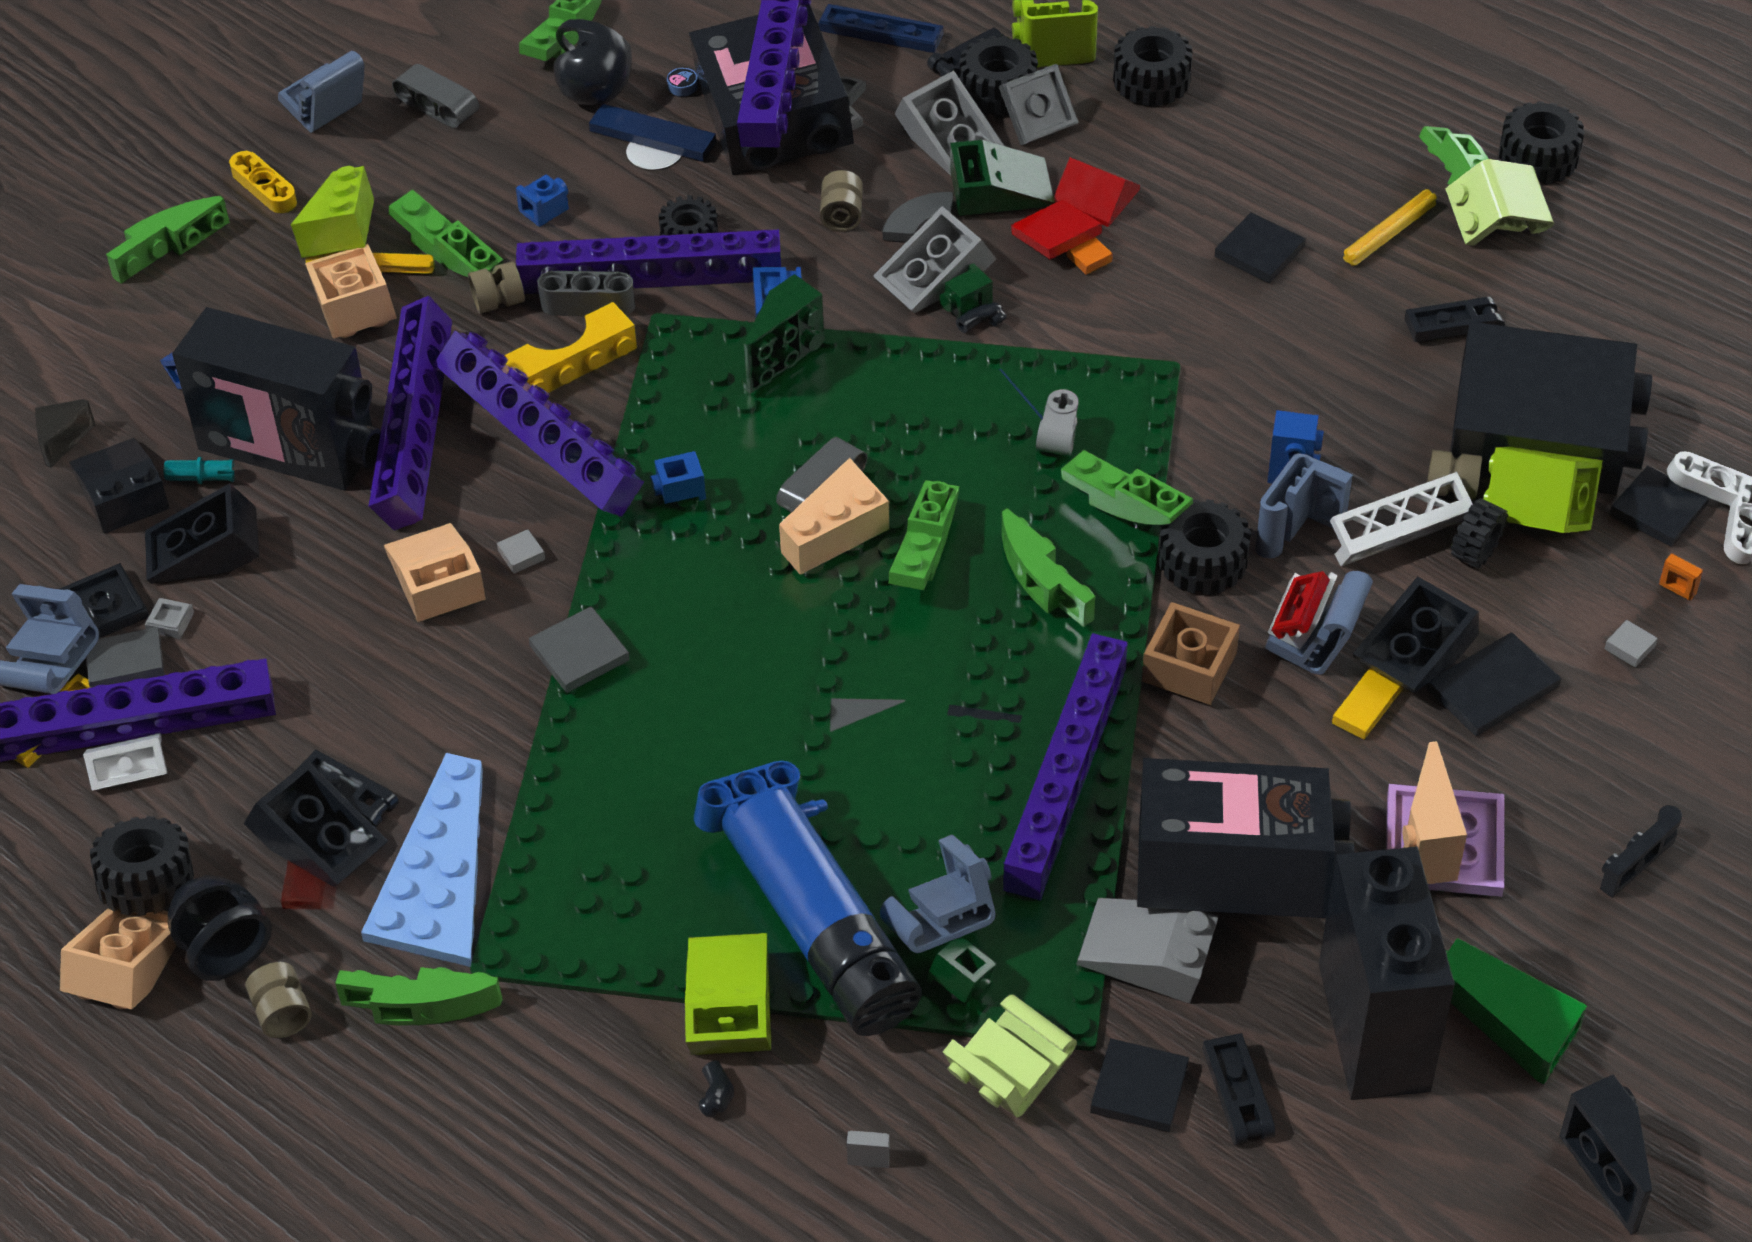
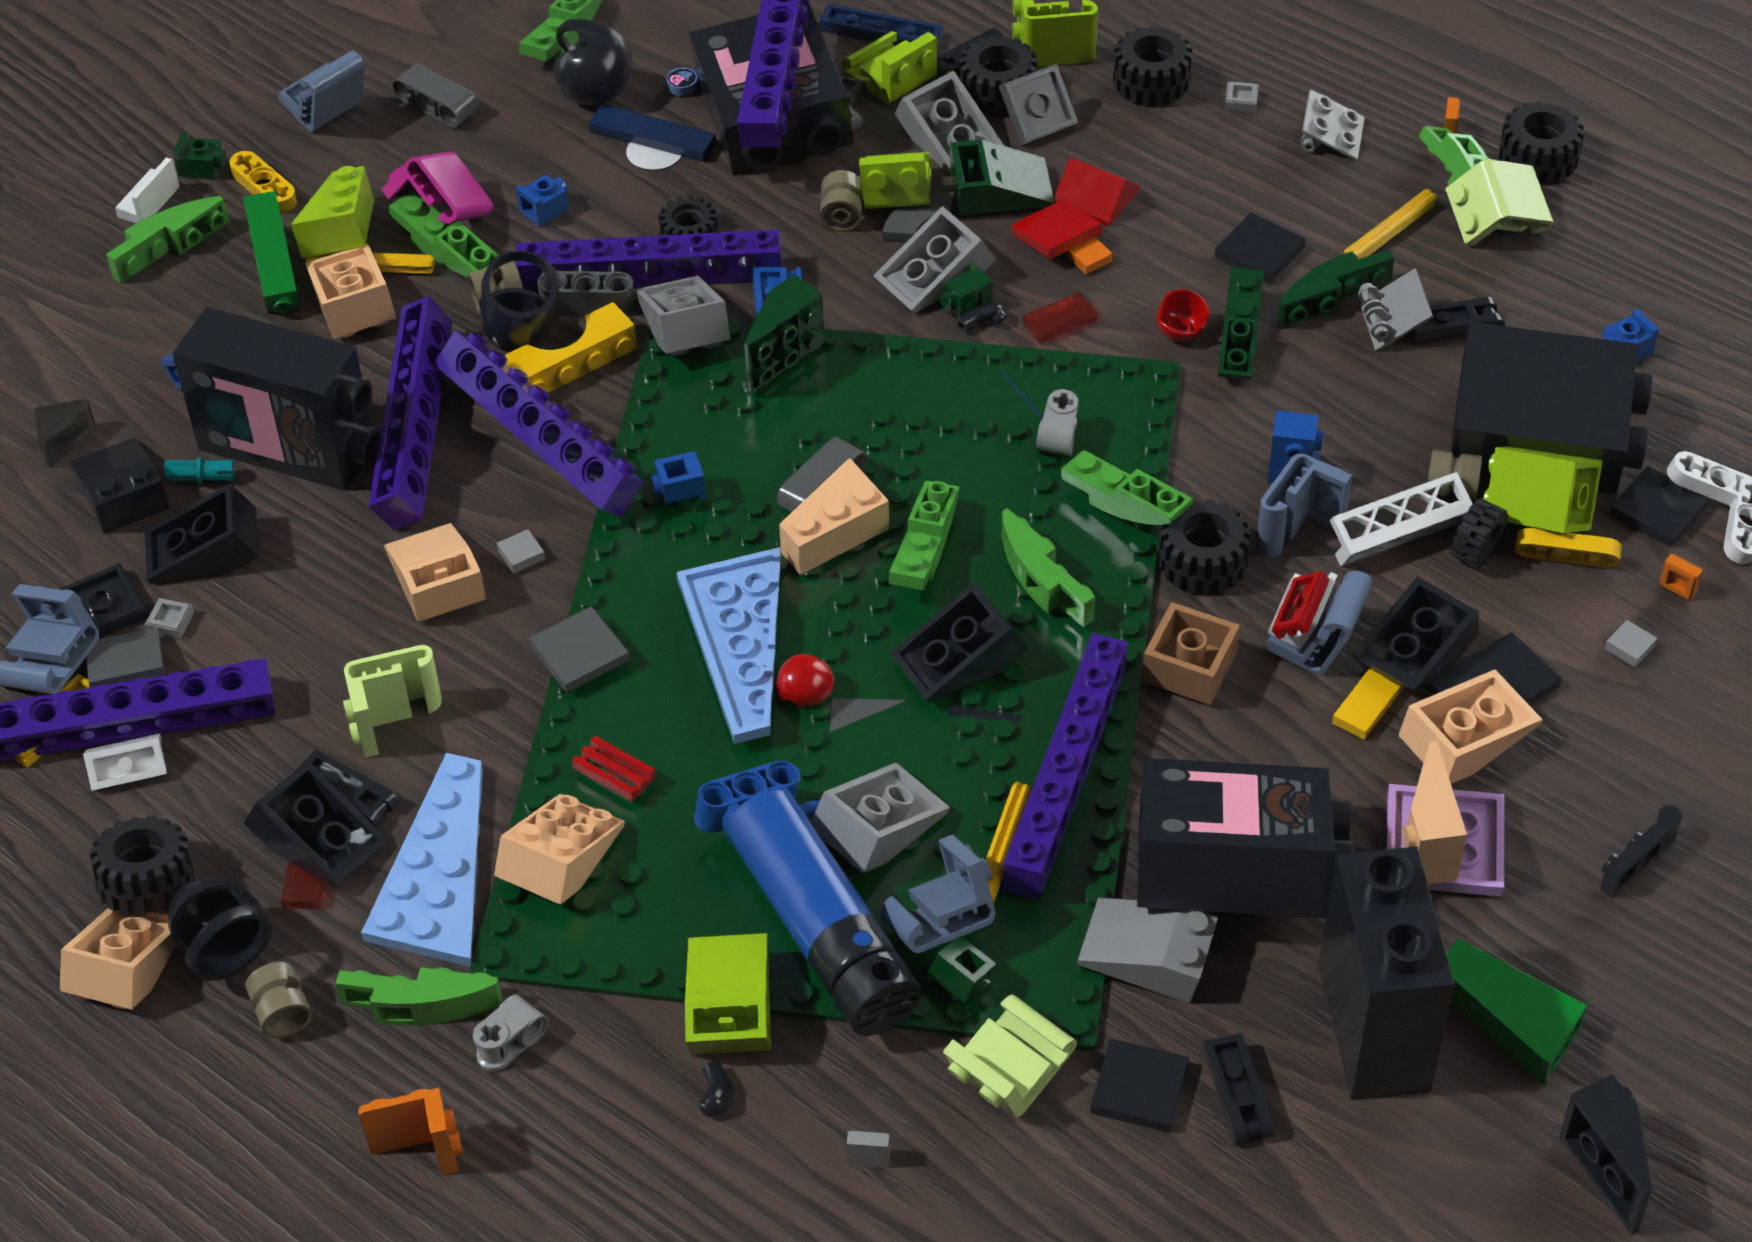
(149, 193): none -> white panel
(198, 157): none -> dark green brick
(271, 252): none -> green slope
(382, 691): none -> yellowish green piece
(411, 1122): none -> orange bracket
(439, 181): none -> dark pink piece
(508, 1028): none -> light grey piece
(515, 314): none -> black piece
(556, 847): none -> light nougat slope
(618, 764): none -> red tile
(684, 315): none -> light grey slope
(736, 627): none -> light blue wing
(804, 680): none -> red hair
(876, 816): none -> light grey slope
(893, 69): none -> lime piece
(896, 180): none -> lime piece
(958, 646): none -> black slope
(1005, 833): none -> yellow axle
(1059, 317): none -> clear red tile
(1182, 315): none -> red hair
(1241, 97): none -> light grey tile
(1241, 323): none -> dark green slope
(1326, 284): none -> dark green slope
(1331, 125): none -> light grey hinge
(1394, 308): none -> light grey hinge
(1452, 114): none -> orange tile
(1469, 723): none -> light nougat slope
(1568, 548): none -> yellow beam
(1636, 330): none -> blue brick

